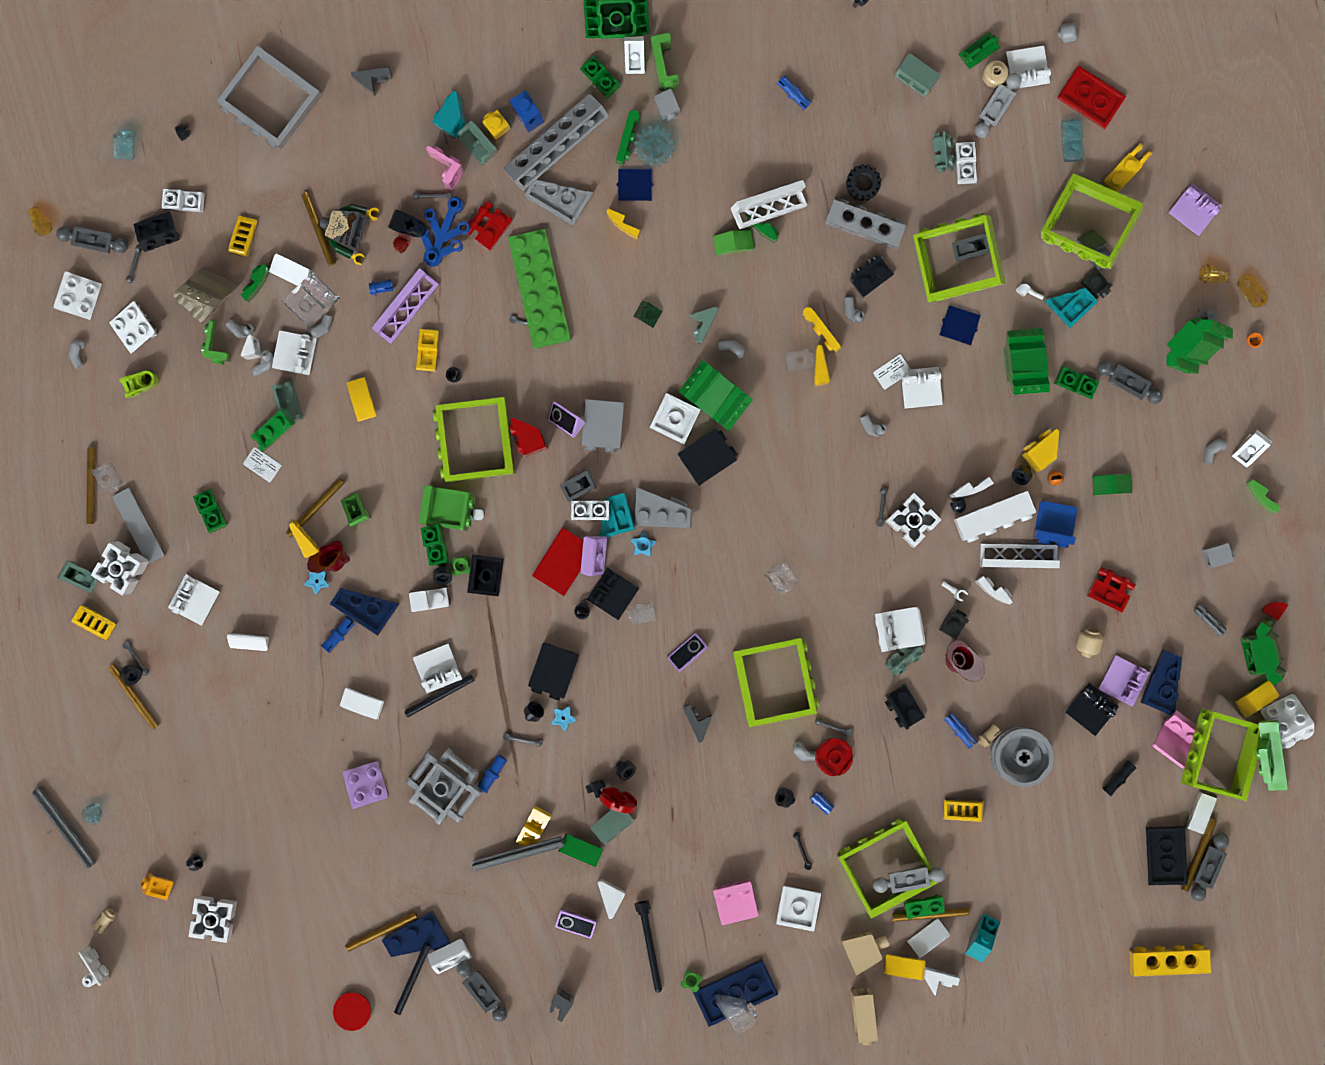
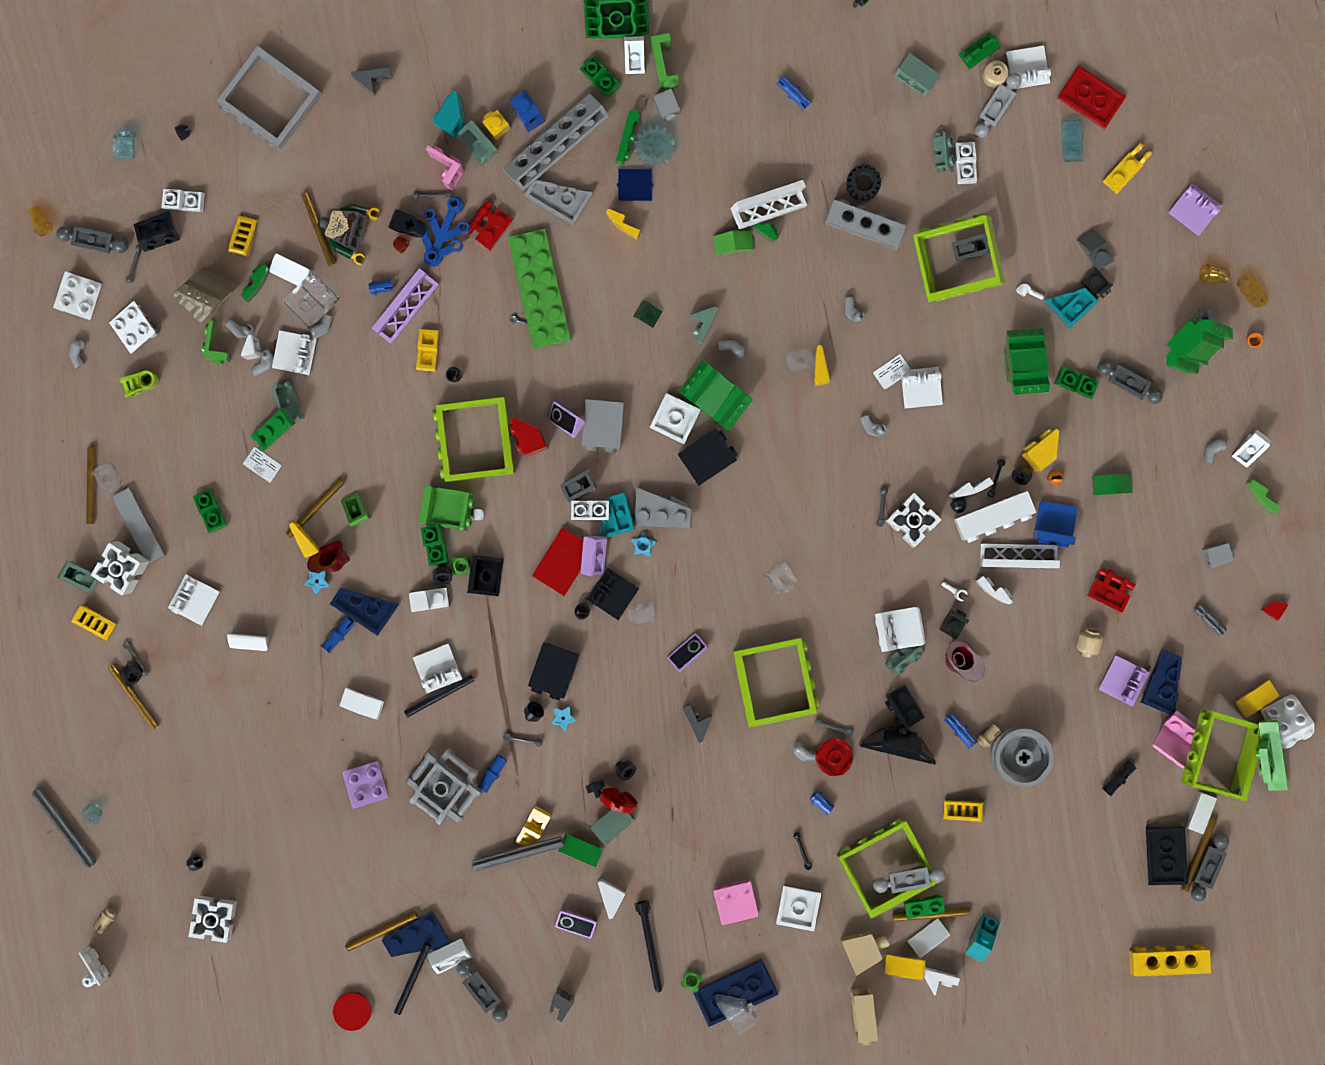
(156, 886): light orange bracket -> none
(361, 399): yellow slope -> none
(784, 797): black tile -> none
(819, 327): yellow hinge -> none
(871, 276): black bracket -> none
(899, 744): none -> black wedge
(959, 325): clear blue piece -> none
(1001, 463): none -> black hinge
(1068, 32): light grey piece -> none
(1092, 709): black hinge -> none
(1100, 193): lime window -> none
(1263, 653): green slope -> none

